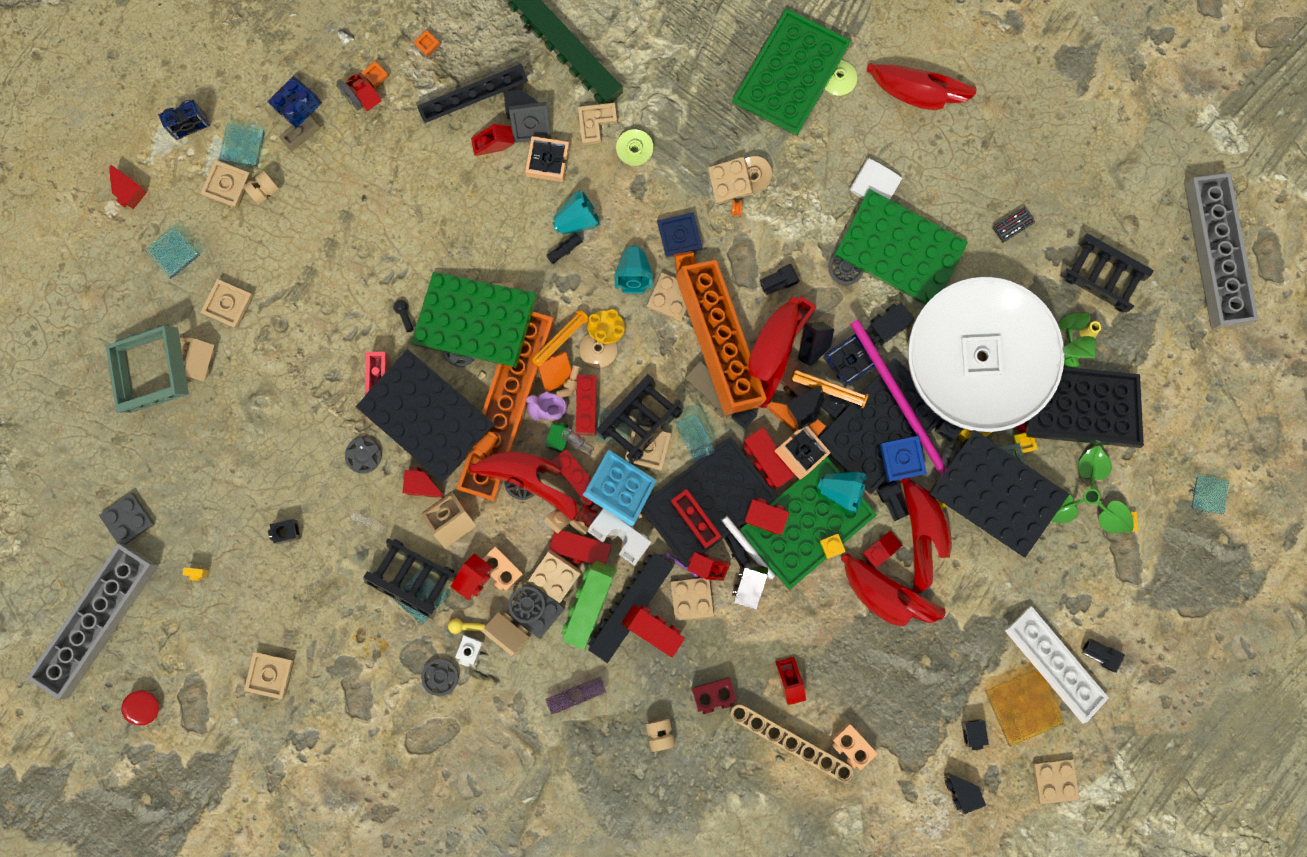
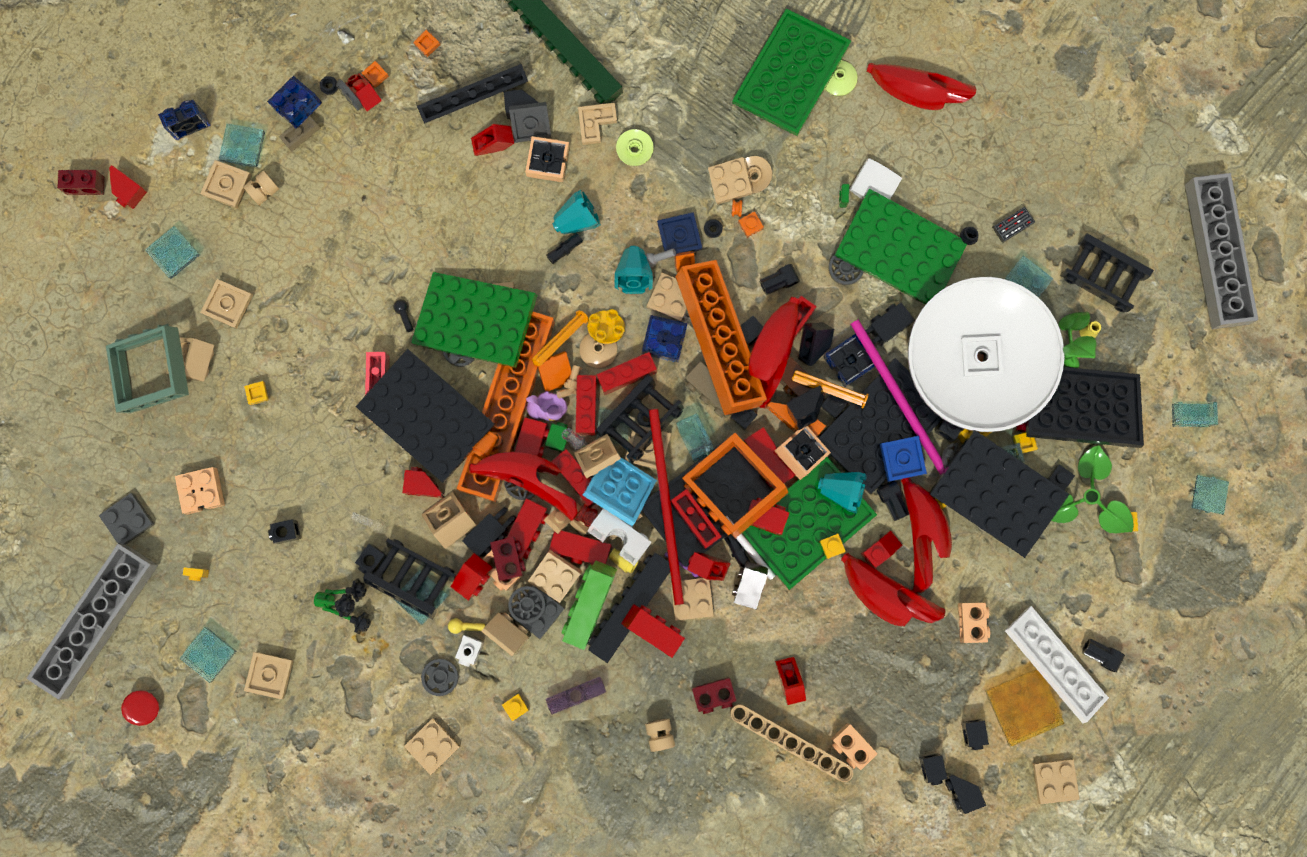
(81, 182): none -> dark red brick
(199, 490): none -> light nougat piece
(208, 654): none -> clear light blue plate
(256, 393): none -> yellow plate
(326, 81): none -> black plate
(345, 604): none -> black plant
(362, 455): dark grey wheel -> none
(376, 553): none -> black brick
(432, 746): none -> tan plate
(488, 531): none -> black hinge
(502, 560): none -> dark red brick
(515, 707): none -> yellow plate
(526, 527): none -> red brick
(532, 437): none -> red brick
(597, 456): none -> tan plate
(621, 562): none -> light yellow cone
(626, 373): none -> red brick
(653, 259): none -> light grey bar
(664, 338): none -> clear blue piece
(666, 507): none -> red piece
(713, 223): none -> black plate
(750, 224): none -> orange plate
(751, 330): none -> black brick
(755, 513): none -> orange window
(844, 195): none -> green tile
(933, 769): none -> black brick
(967, 622): none -> light nougat brick
(972, 233): none -> black plate
(1029, 276): none -> clear light blue plate
(1061, 477): none -> black plate
(1194, 415): none -> clear light blue panel

